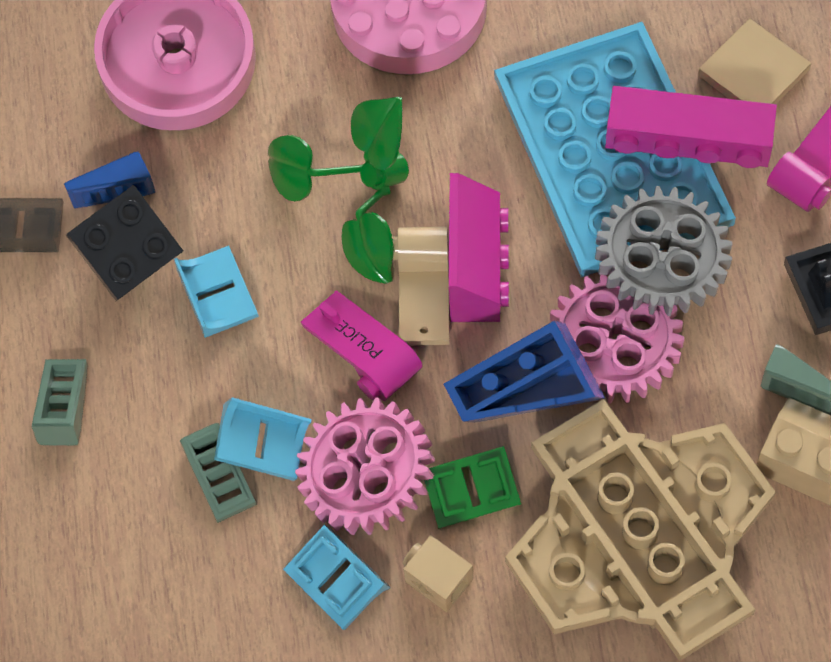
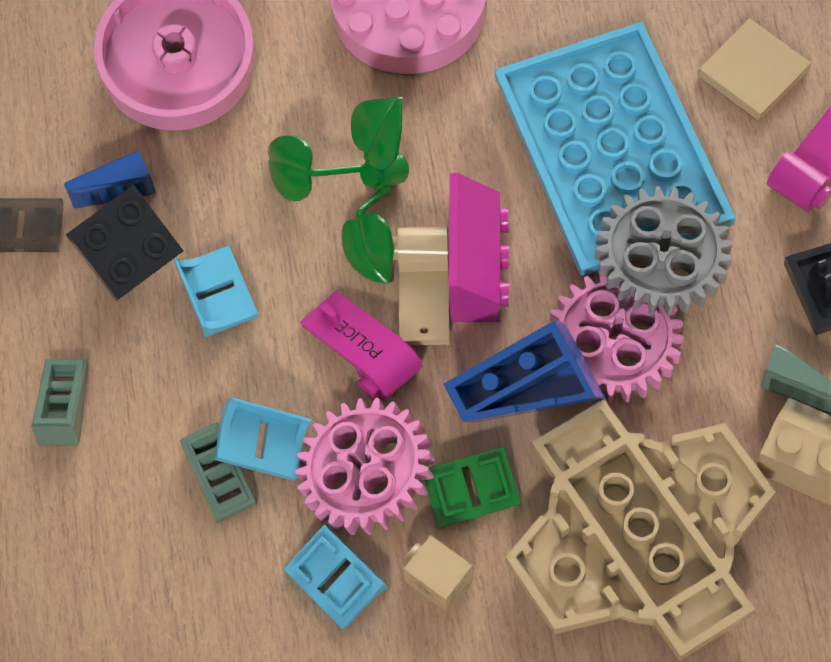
(691, 126): dark pink brick -> none

